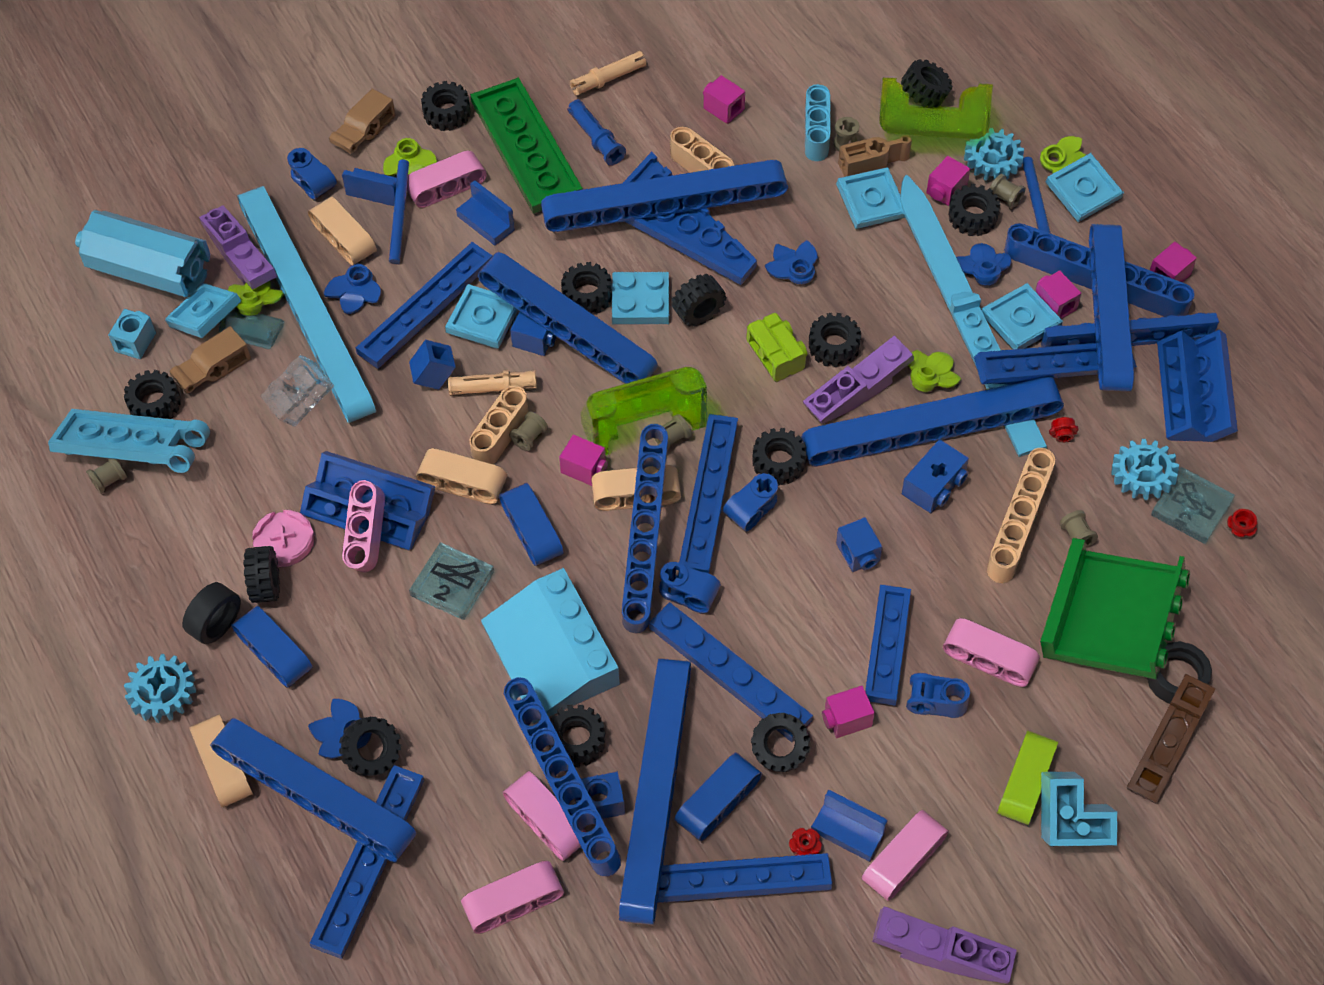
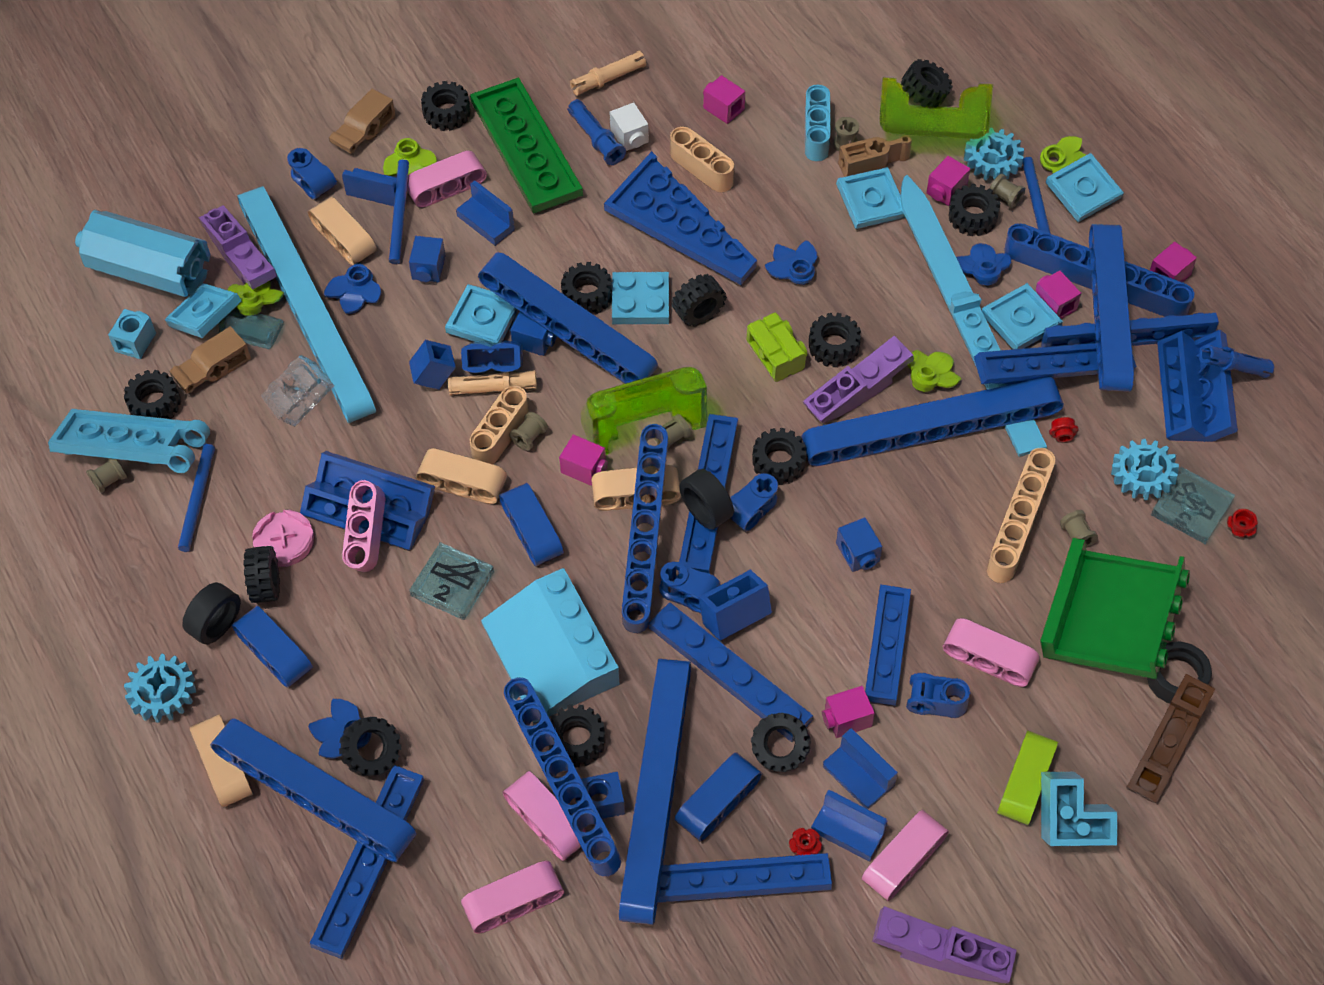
(196, 498): none -> blue bar
(423, 306): blue plate -> none
(427, 259): none -> blue brick
(483, 356): none -> blue brick
(629, 126): none -> white brick
(663, 195): blue beam -> none
(706, 499): none -> black tyre
(735, 604): none -> blue brick
(860, 770): none -> blue panel
(935, 476): blue brick -> none
(1228, 359): none -> blue pin

